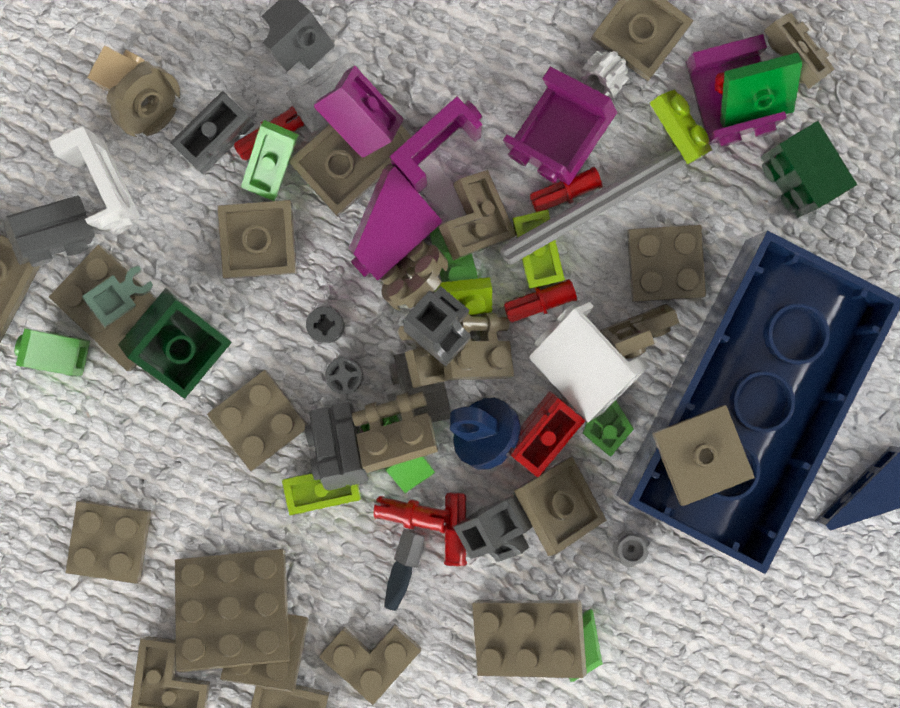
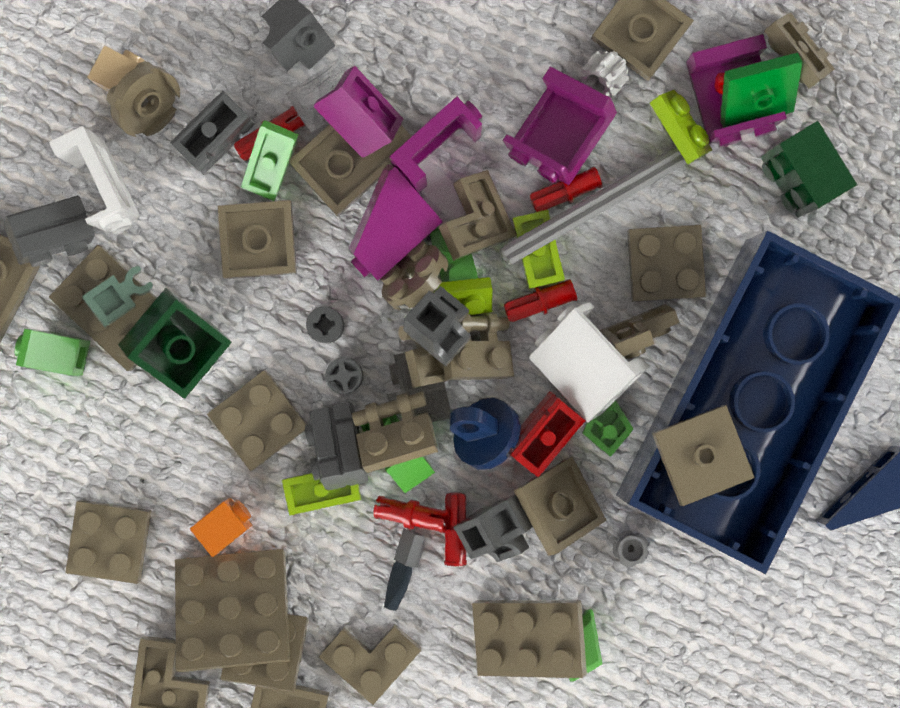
(222, 526): none -> orange brick

